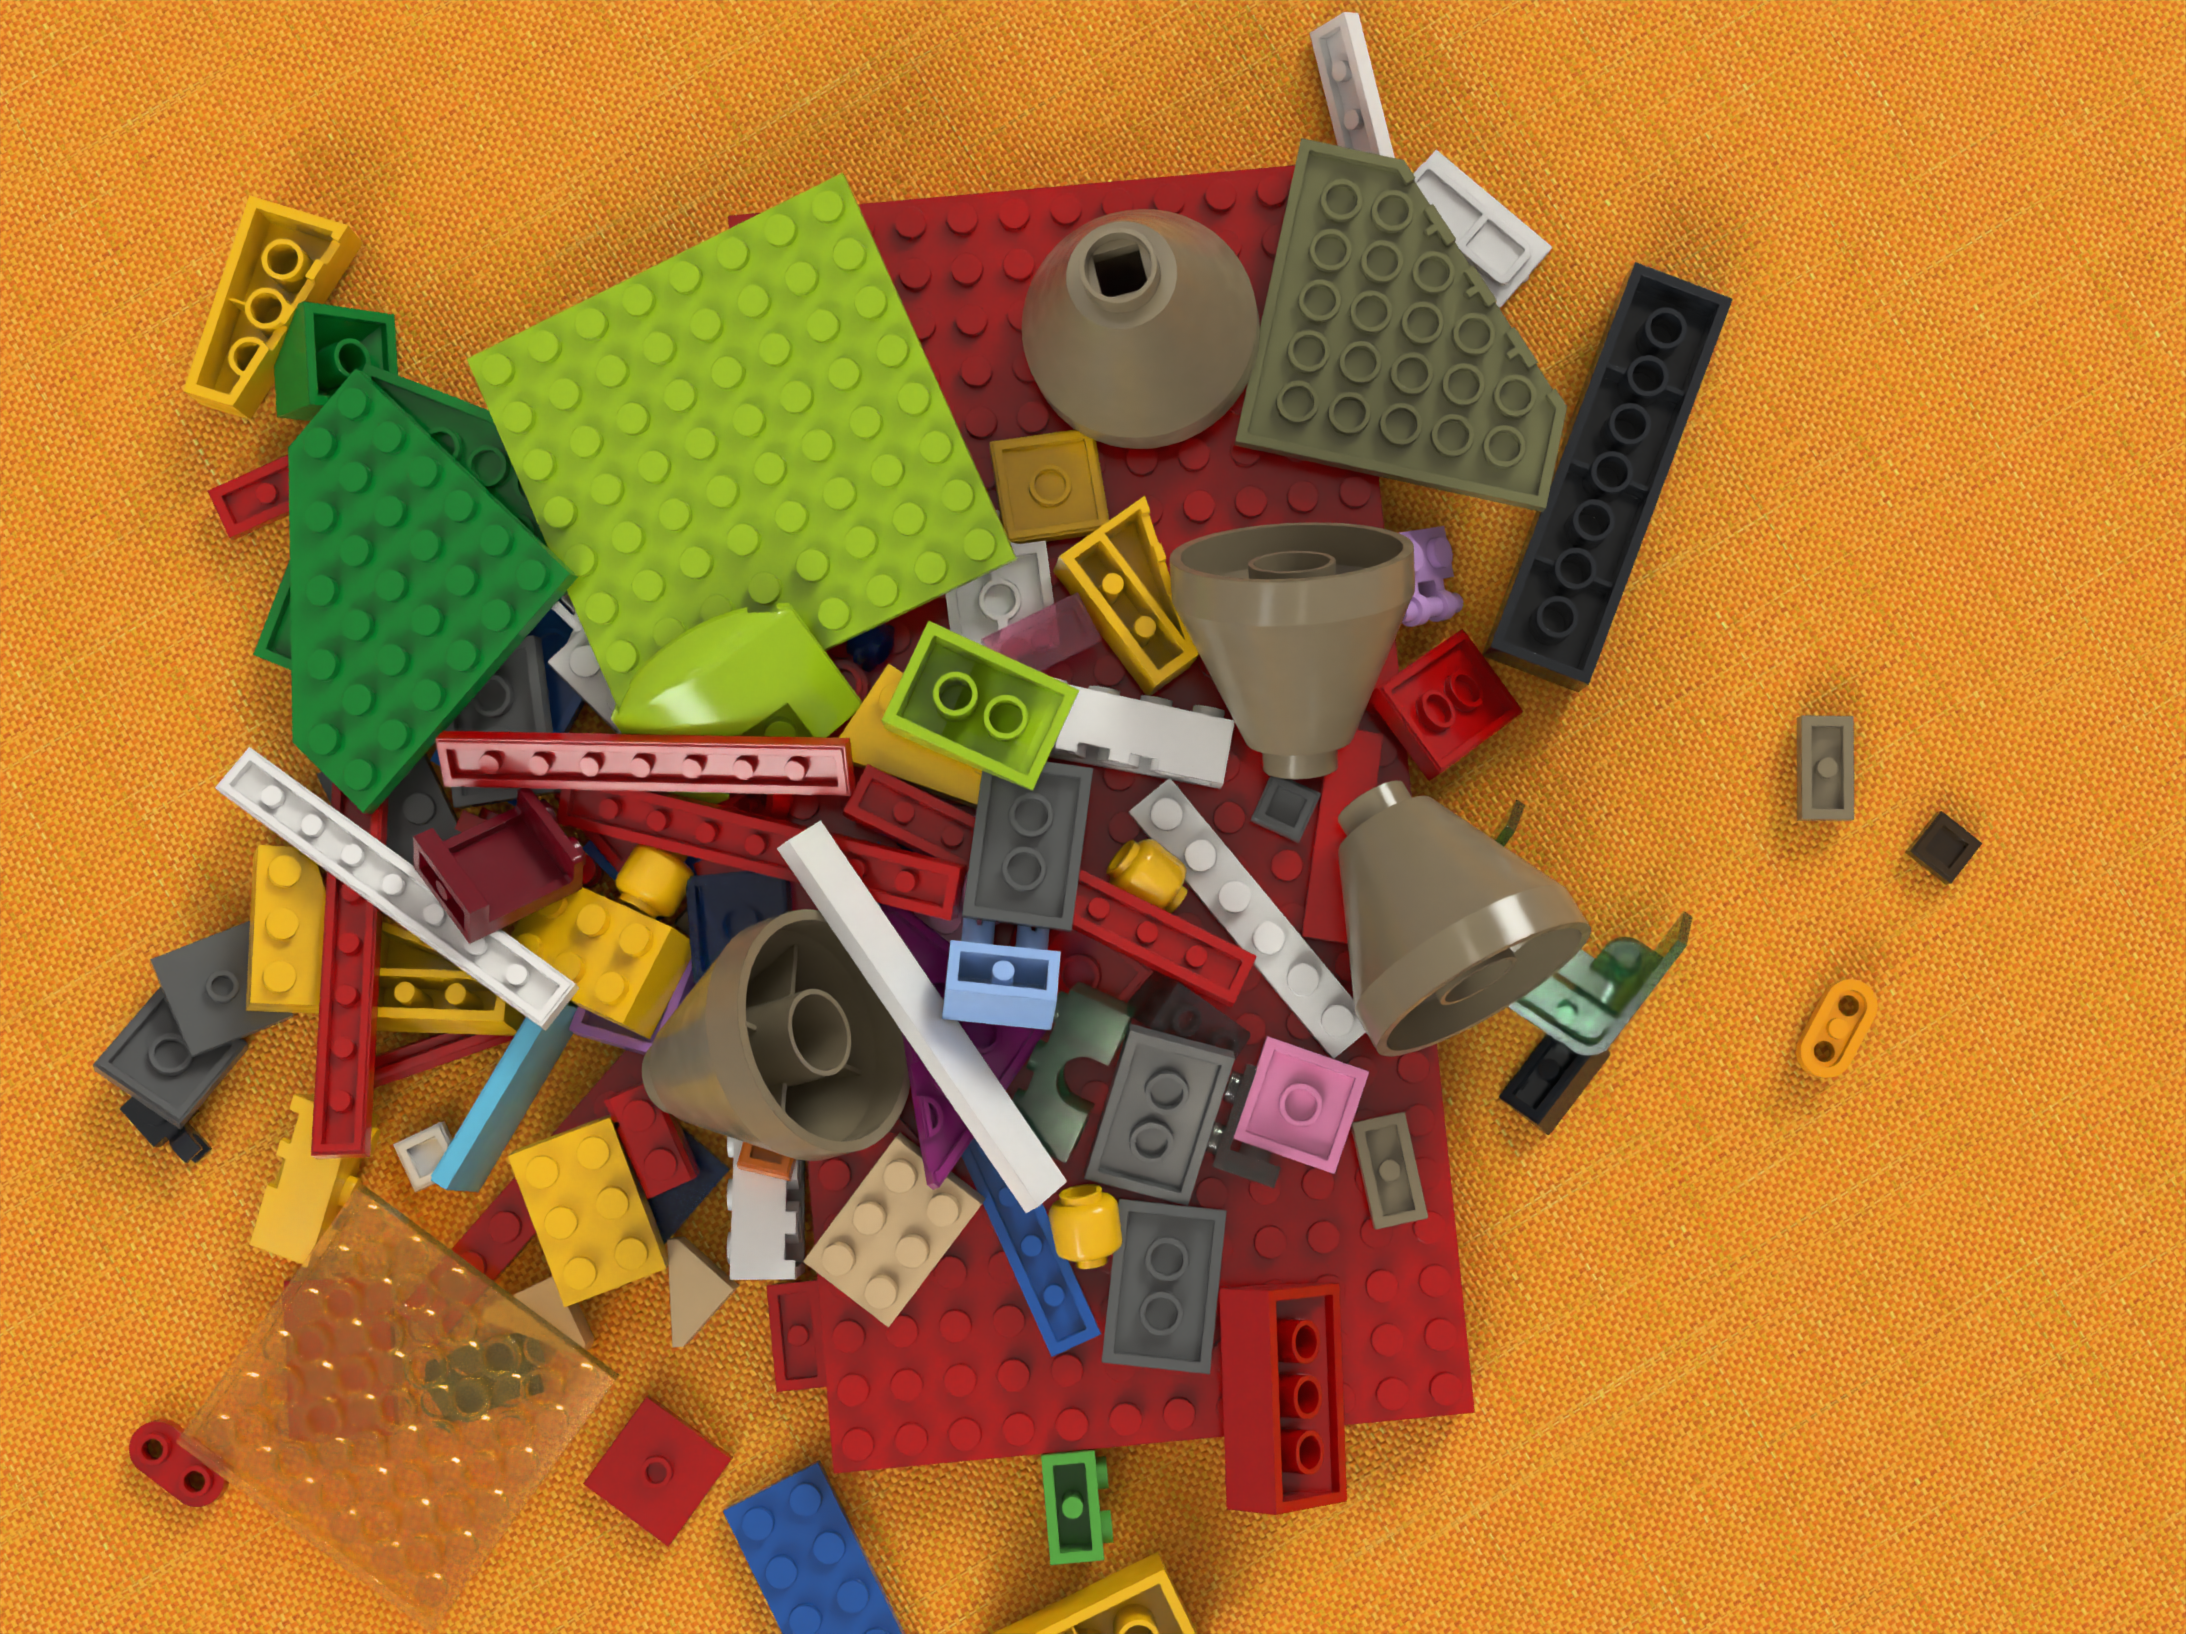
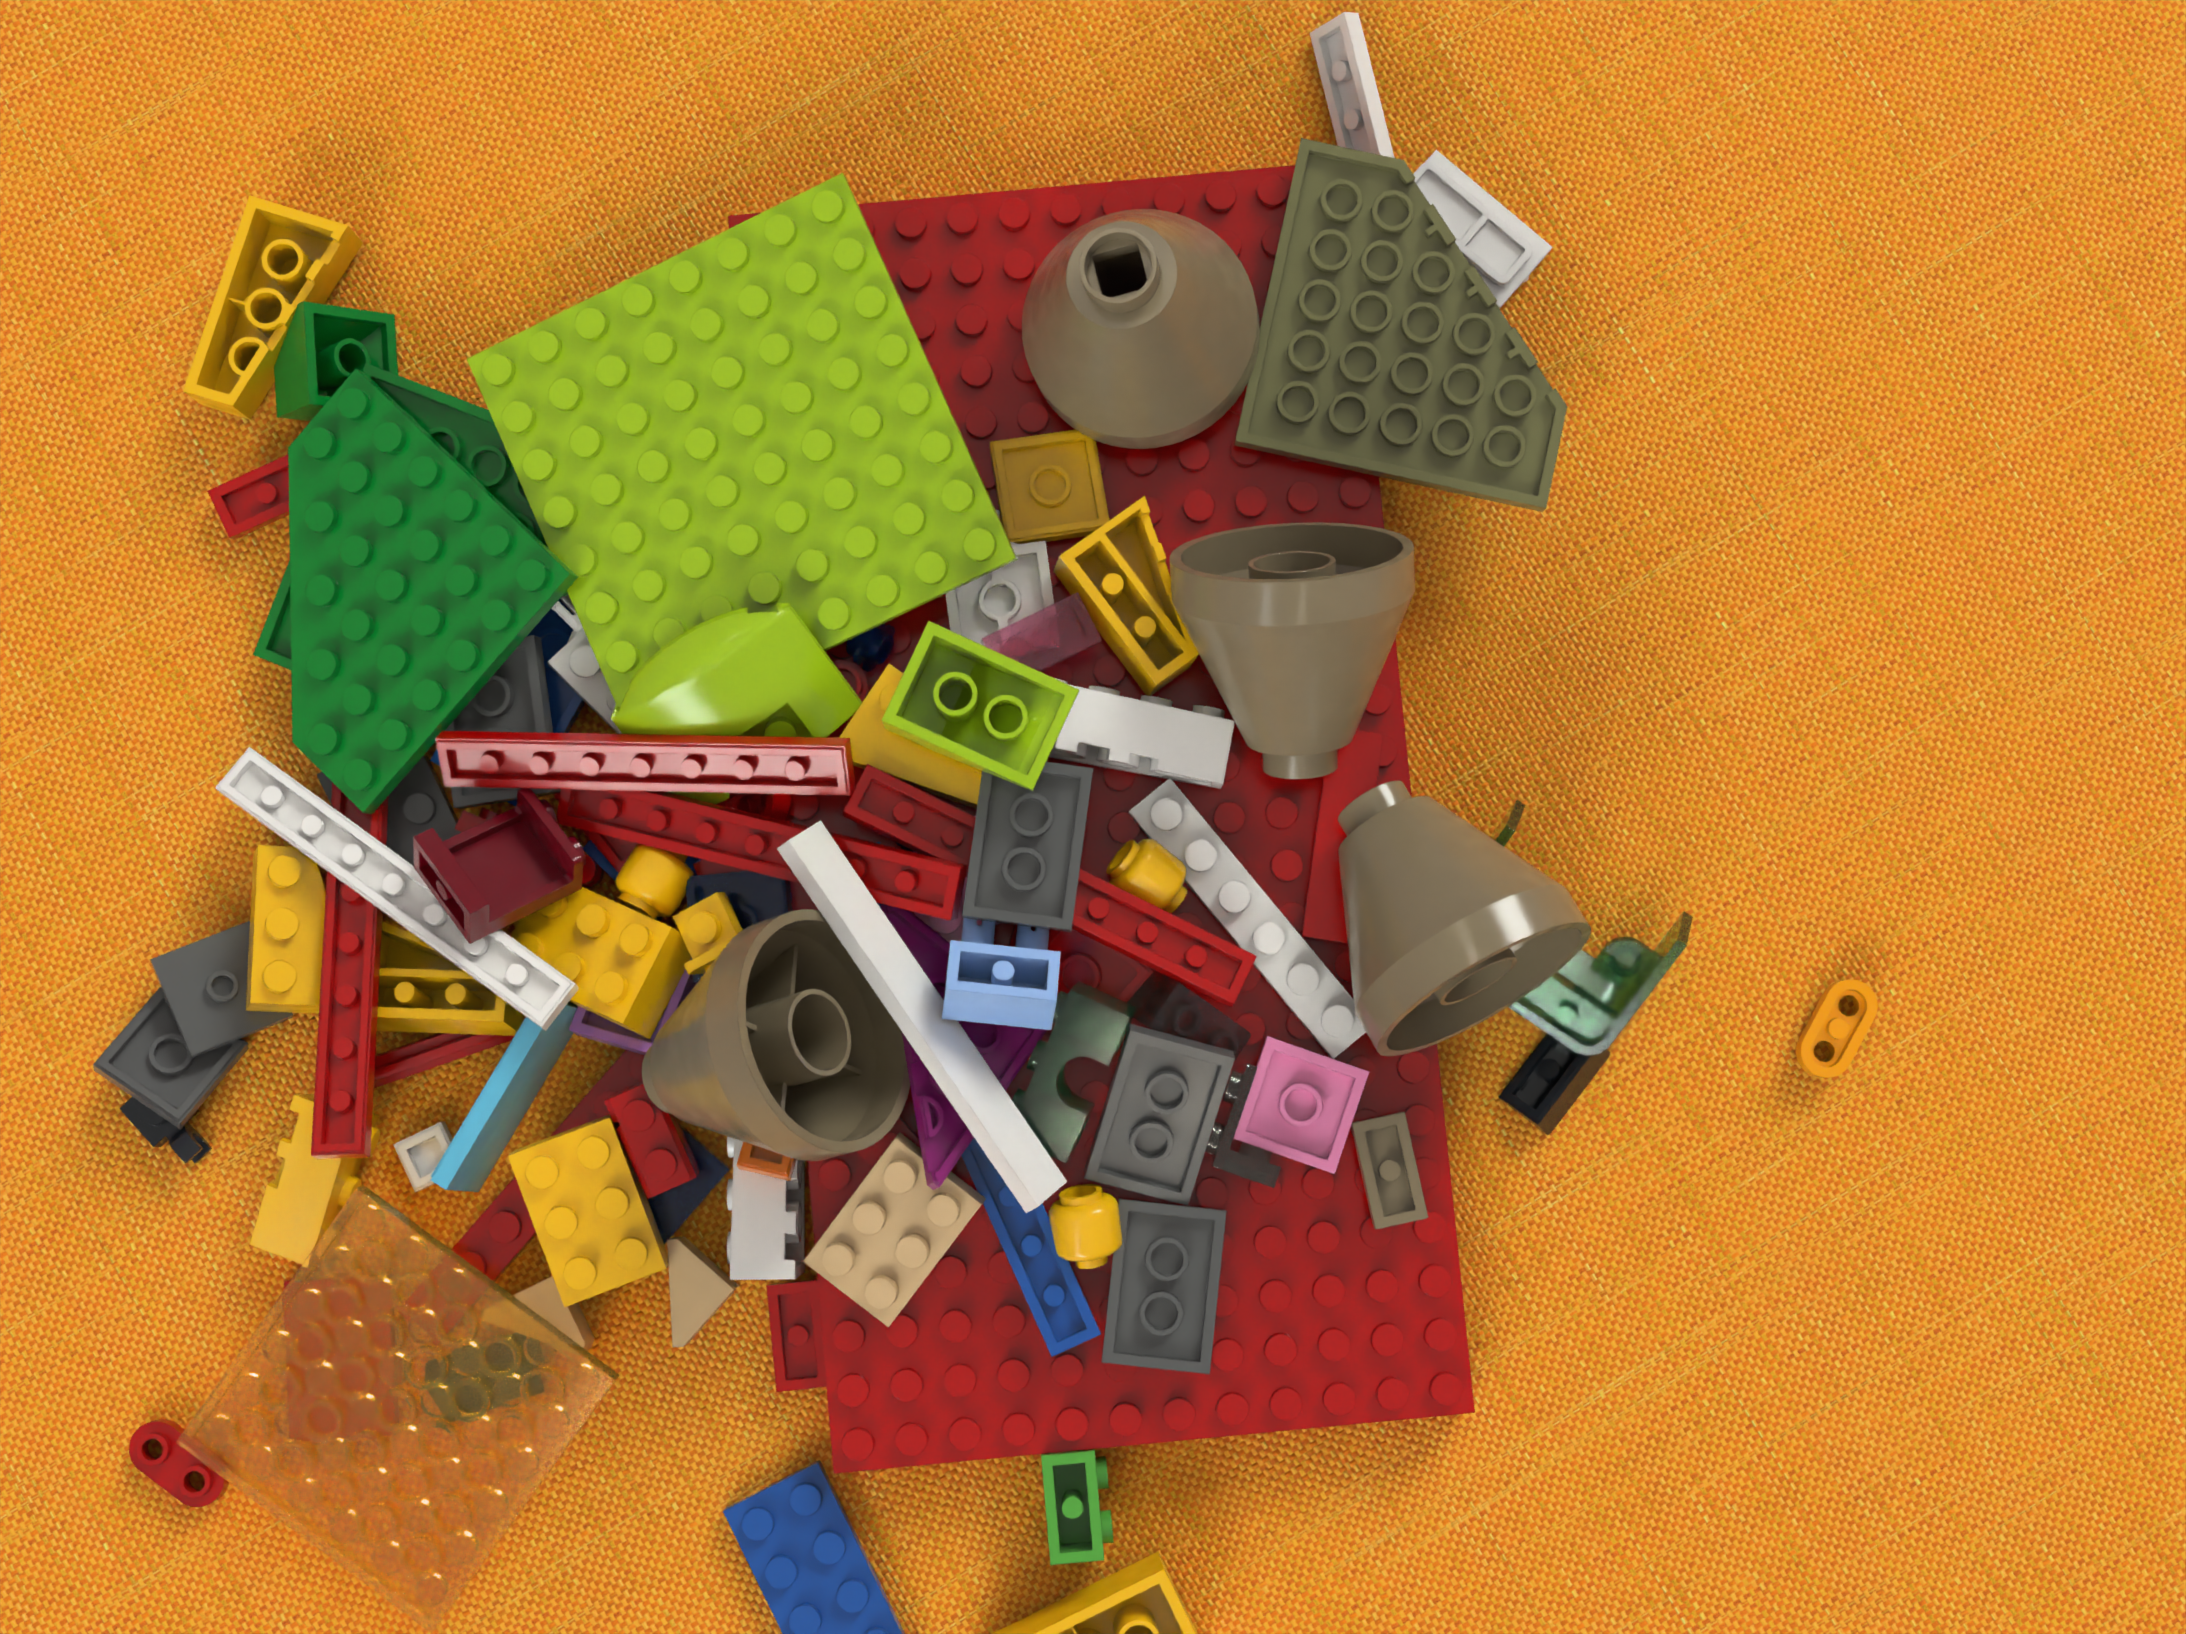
(658, 1470): red plate -> none
(707, 930): none -> yellow bracket
(1282, 1397): red slope -> none
(1285, 807): dark grey tile -> none
(1431, 565): lavender plate -> none
(1445, 704): red tile -> none
(1607, 477): black brick -> none
(1825, 768): dark tan plate -> none
(1943, 847): dark brown tile -> none

